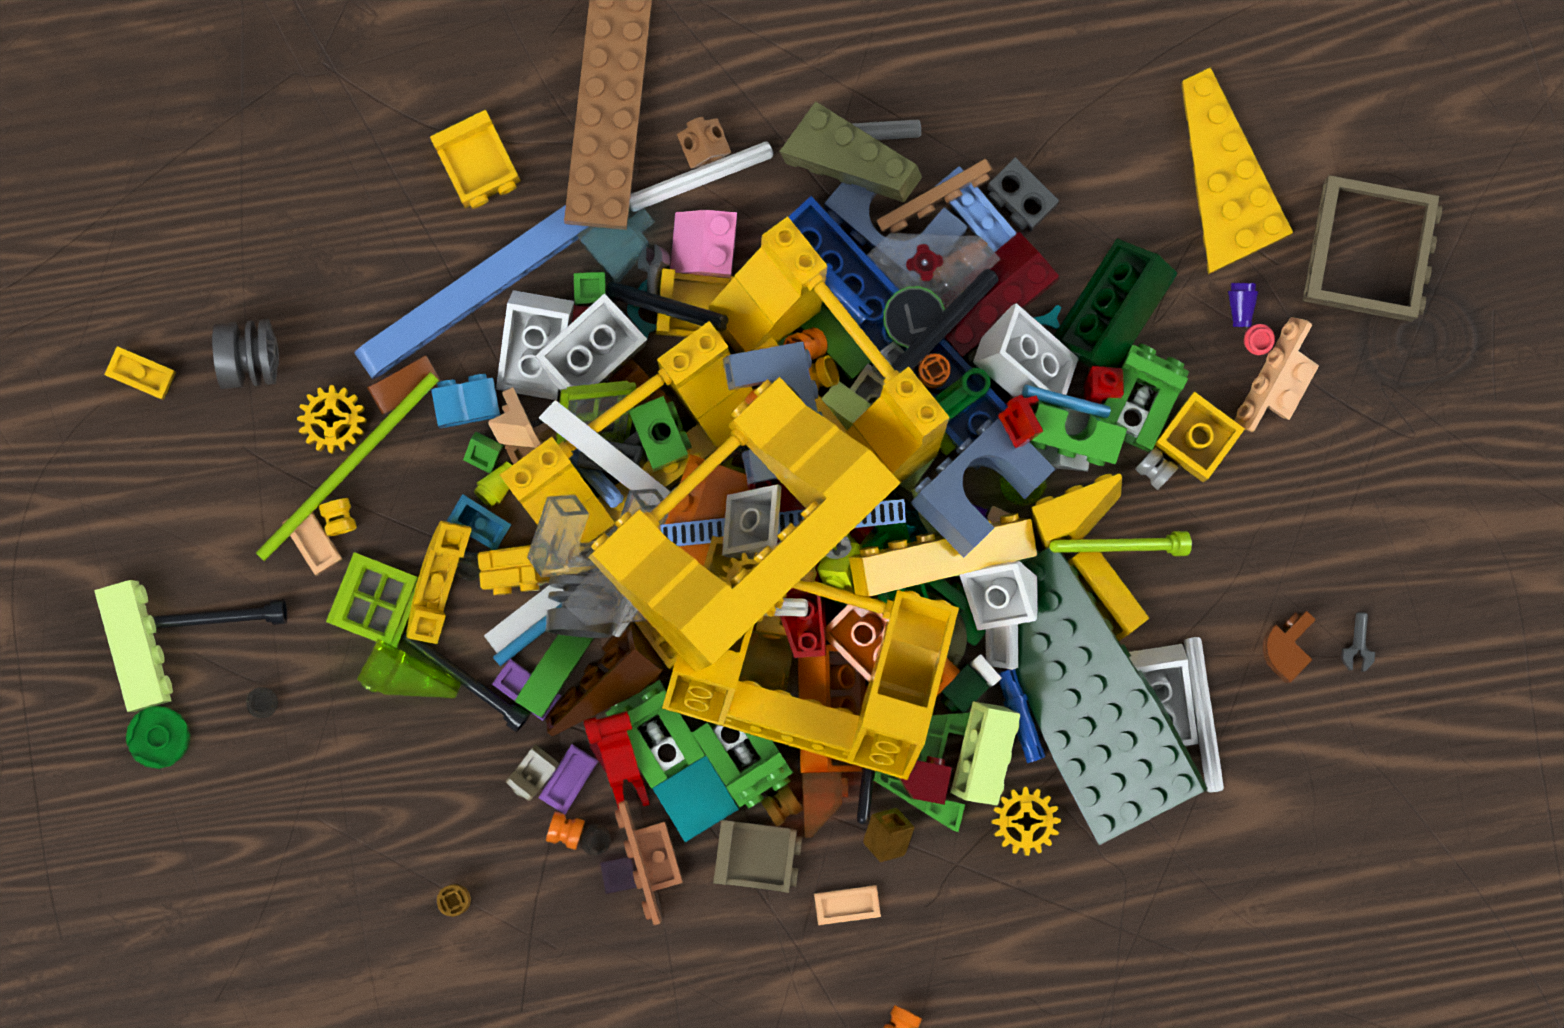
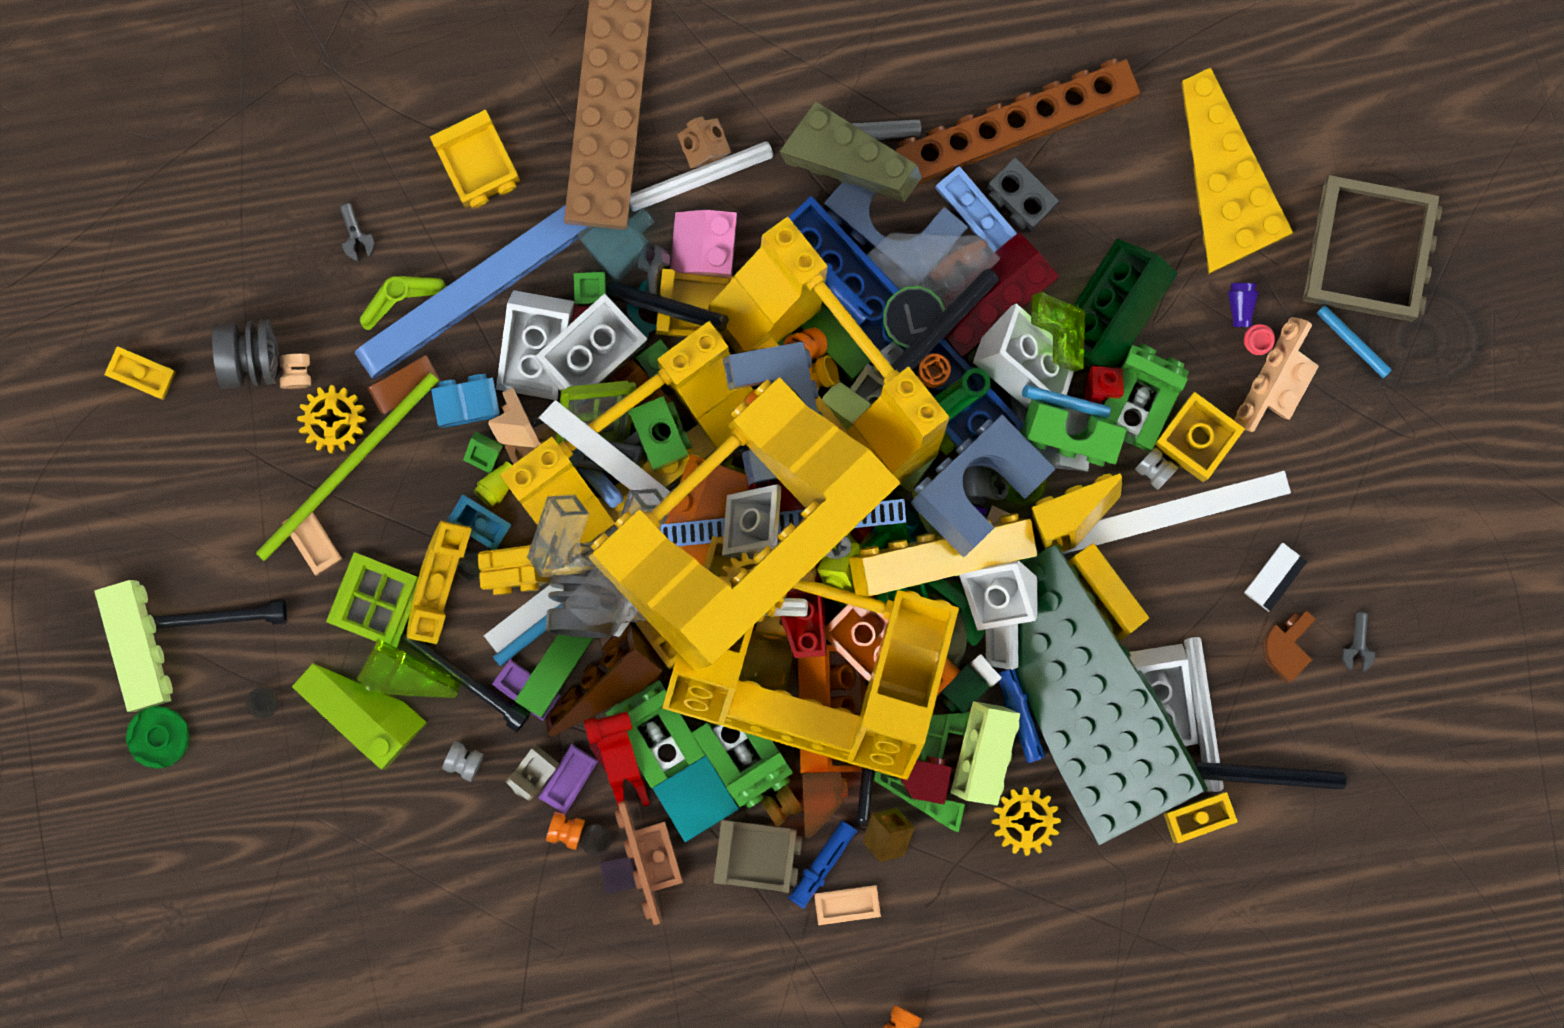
(294, 371): none -> light nougat wheel
(335, 510): yellow wheel -> none
(355, 234): none -> flat silver bar
(368, 719): none -> lime wedge
(395, 289): none -> lime piece
(457, 897): pearl gold wheel -> none
(463, 761): none -> light grey wheel
(649, 357): none -> bright green plate
(822, 864): none -> blue pin
(933, 260): dark red plate -> none
(948, 191): medium nougat plate -> none
(983, 485): none -> dark grey piece
(1020, 420): red bracket -> none
(1067, 326): none -> clear neon green plate
(1122, 91): none -> dark orange brick
(1177, 544): lime piece -> none
(1186, 509): none -> white sticker
(1200, 817): none -> yellow brick
(1271, 775): none -> black axle
(1275, 577): none -> white tile
(1354, 341): none -> dark azure bar

